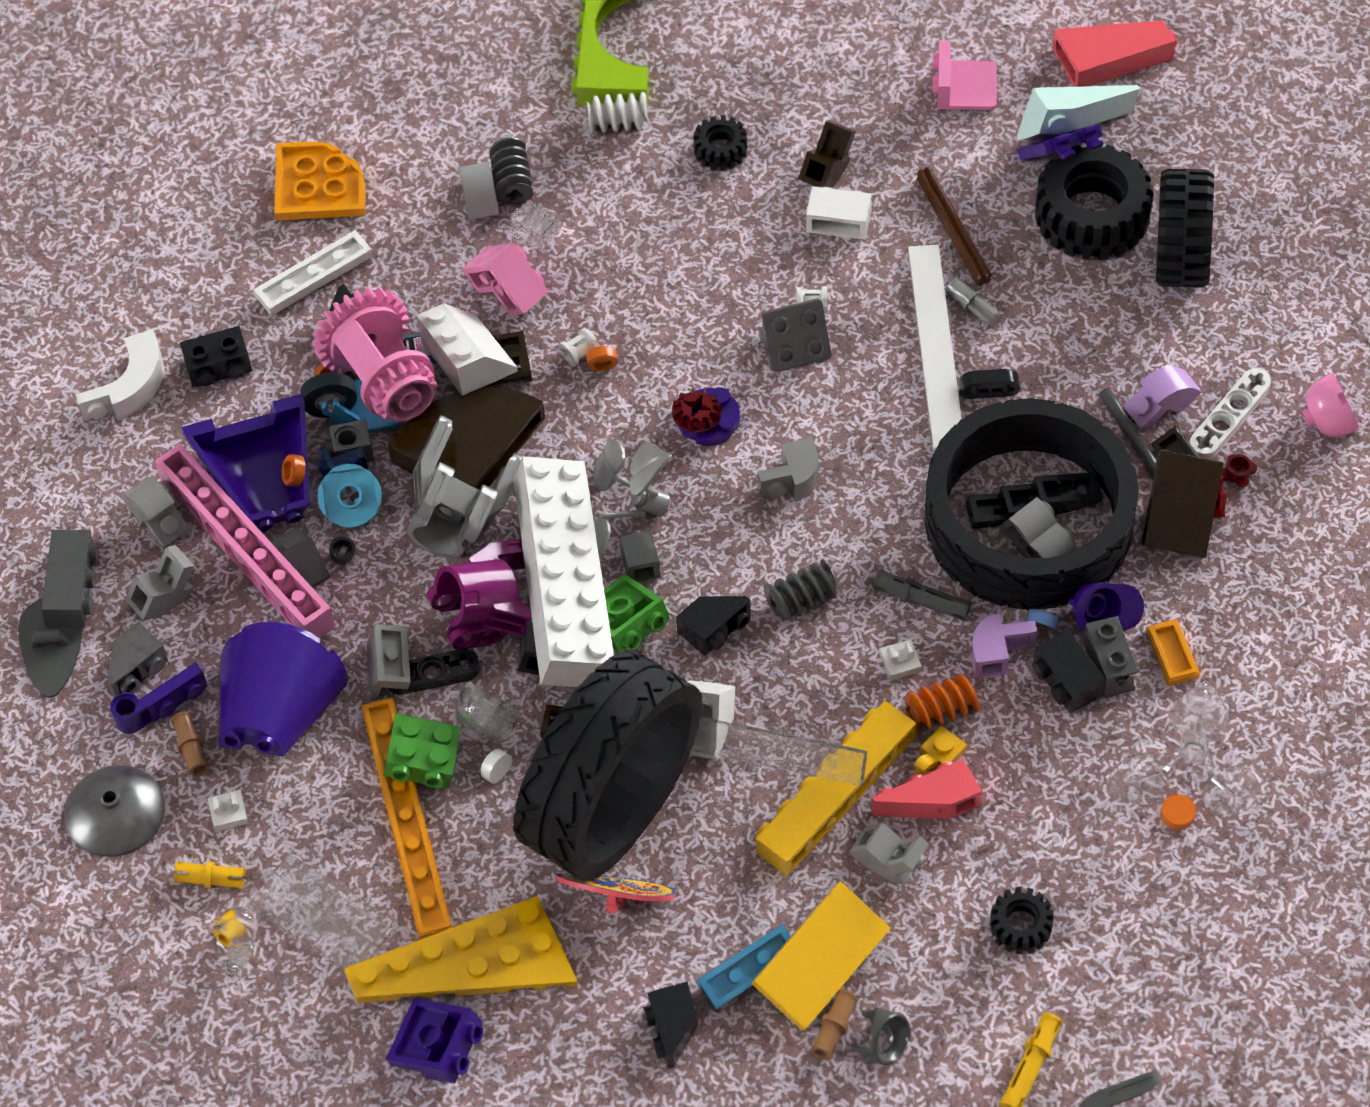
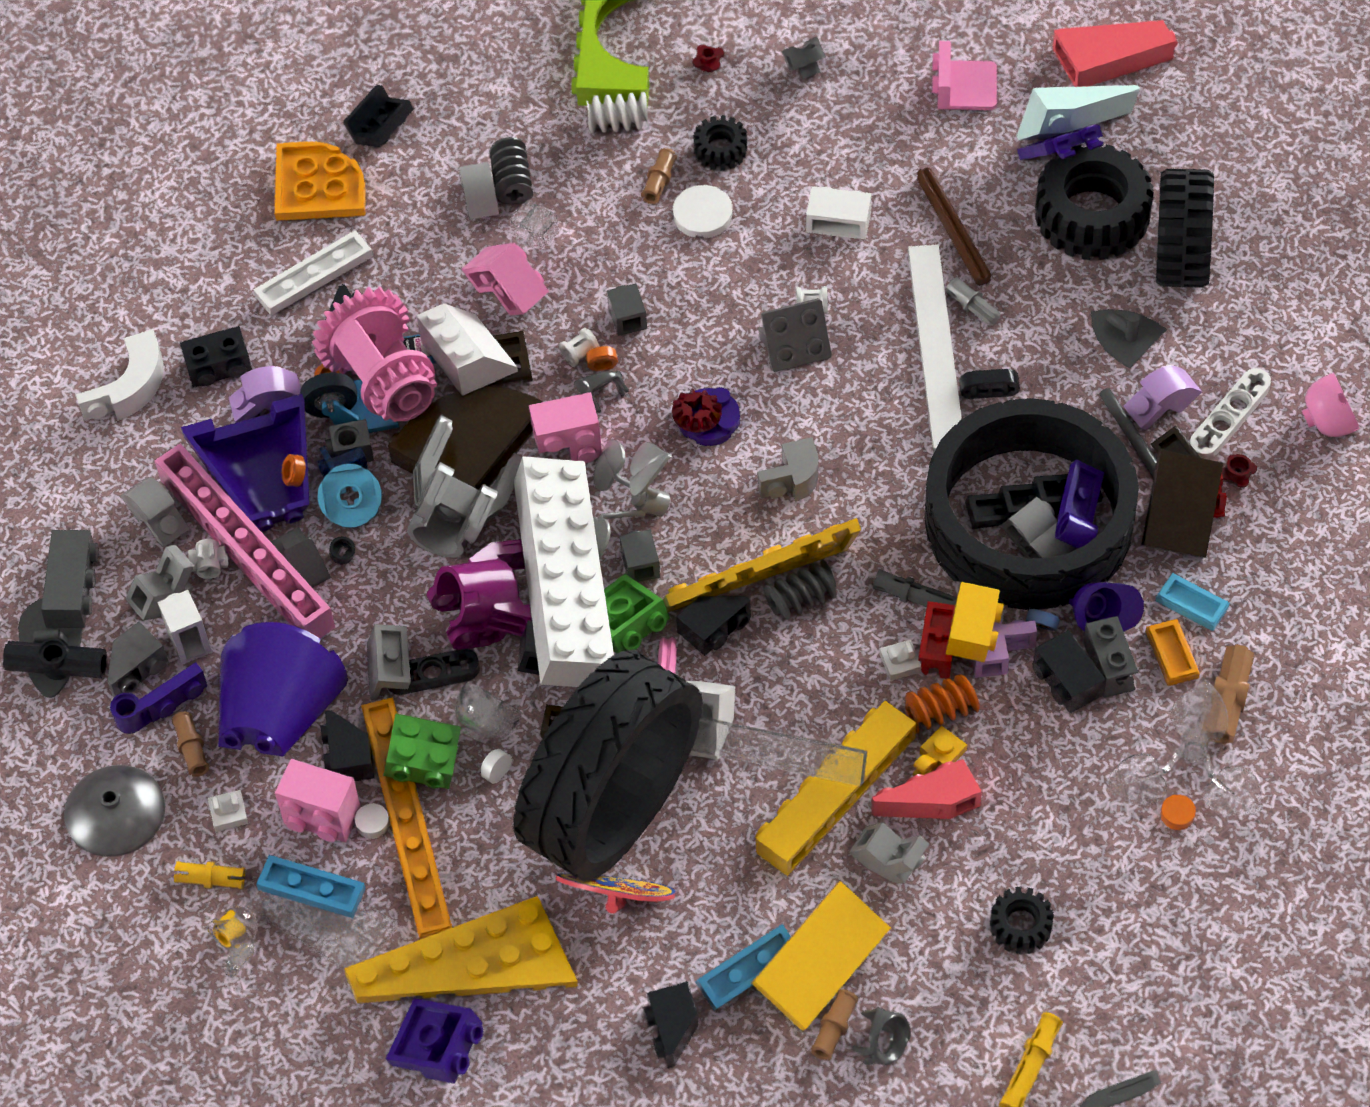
(37, 657): none -> black piece
(184, 626): none -> white piece
(208, 558): none -> white gear
(260, 389): none -> lavender brick
(311, 886): none -> dark azure plate
(317, 801): none -> bright pink brick
(348, 748): none -> black slope
(372, 821): none -> white tile
(376, 117): none -> black bracket
(567, 424): none -> bright pink brick
(595, 382): none -> dark grey piece
(627, 309): none -> dark grey brick
(659, 175): none -> medium nougat pin
(667, 654): none -> bright pink axle
(702, 211): none -> white tile
(708, 58): none -> dark red plate
(773, 562): none -> yellow wing
(805, 57): none -> dark grey piece
(830, 158): dark brown brick -> none
(935, 639): none -> red hinge
(973, 622): none -> yellow brick
(1079, 505): none -> dark purple plate
(1125, 334): none -> dark grey shield
(1192, 602): none -> medium azure tile
(1233, 685): none -> medium nougat piece

